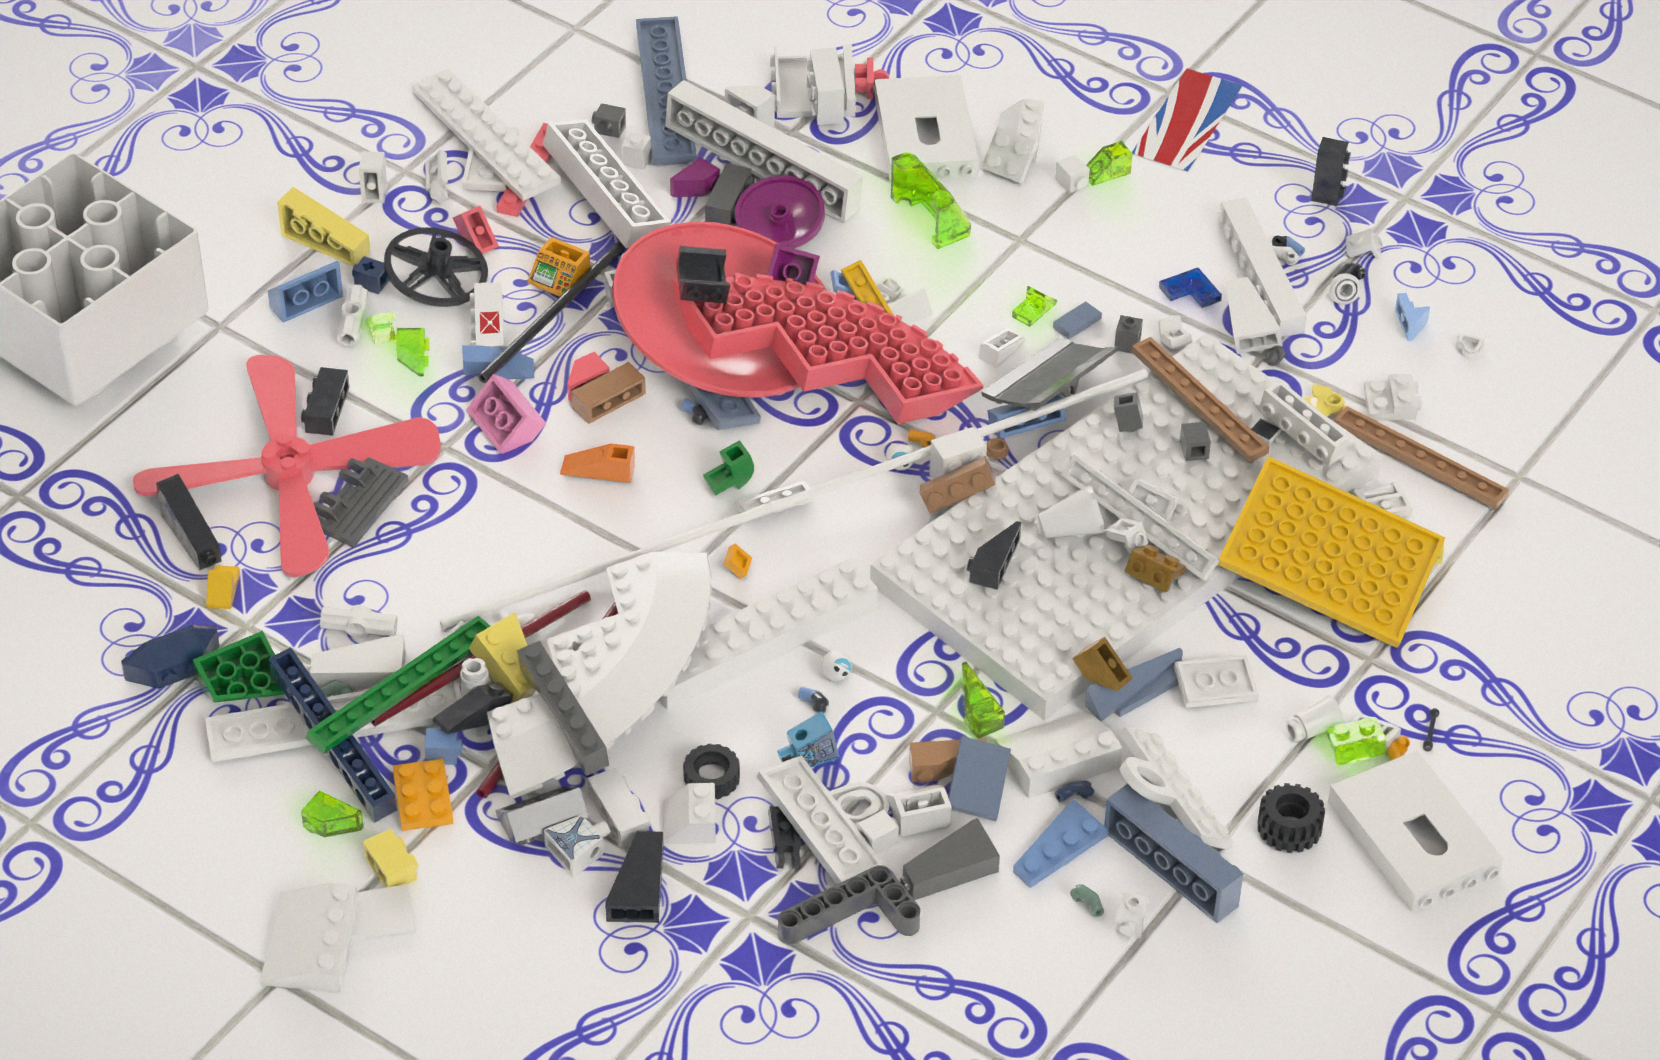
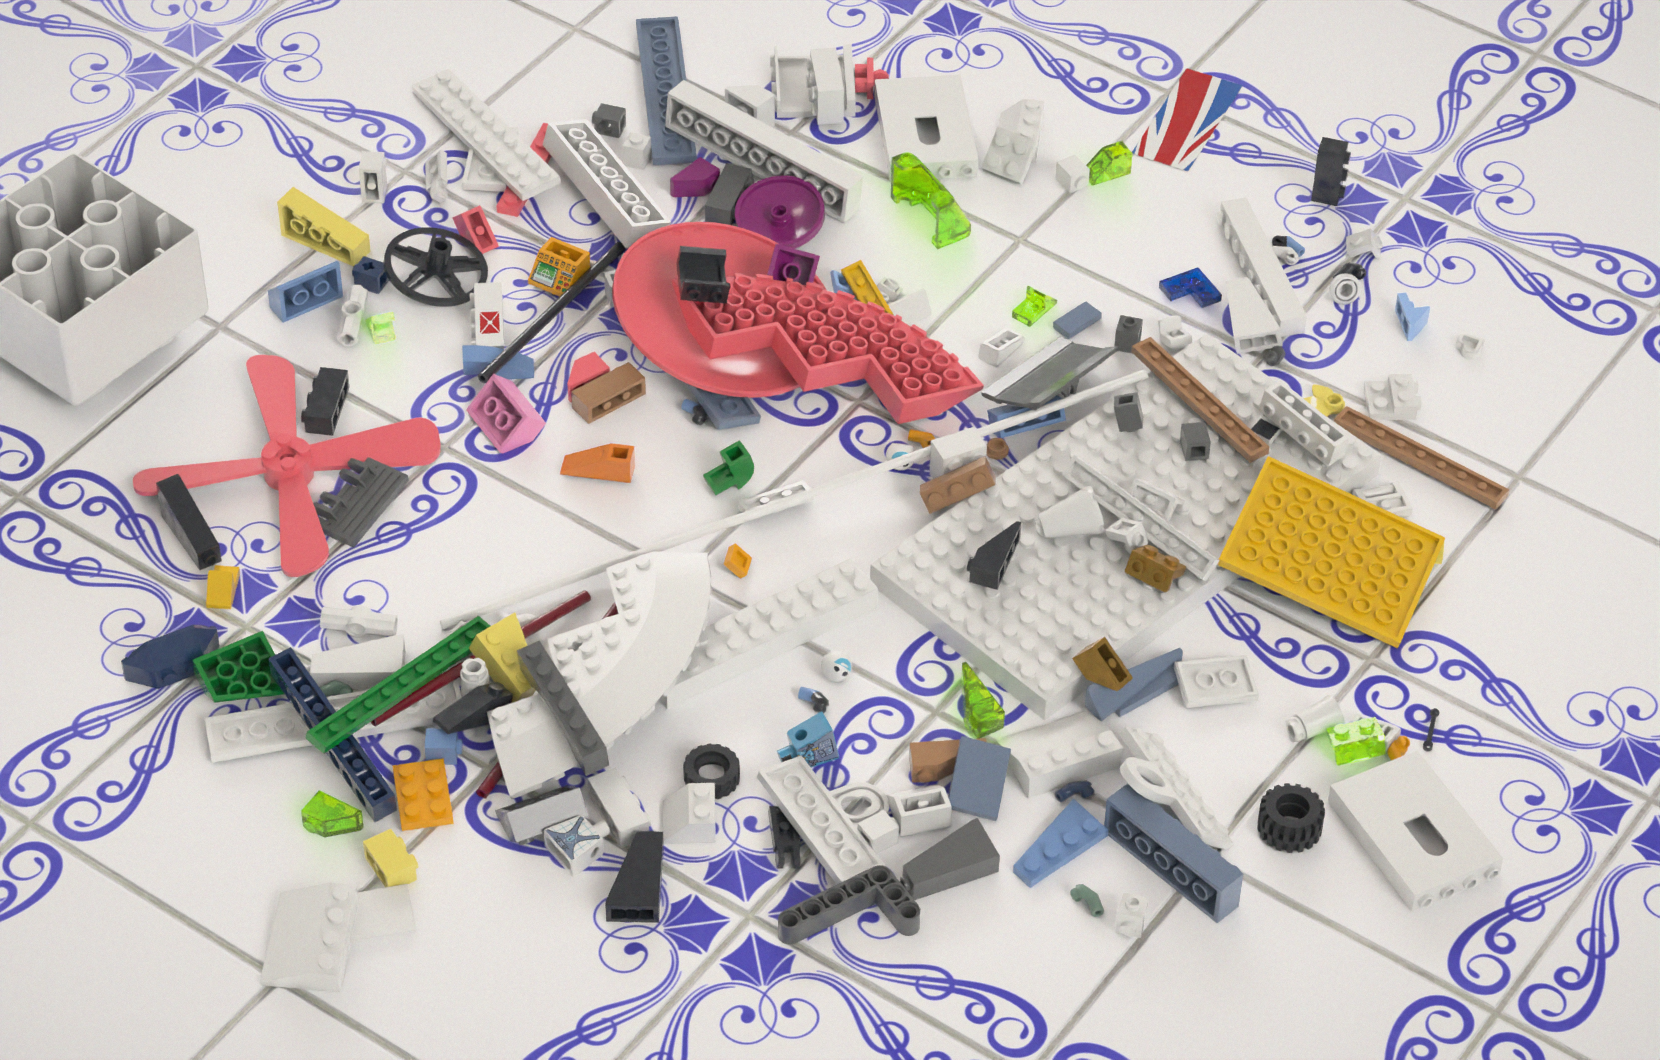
(412, 348): clear neon green slope -> none

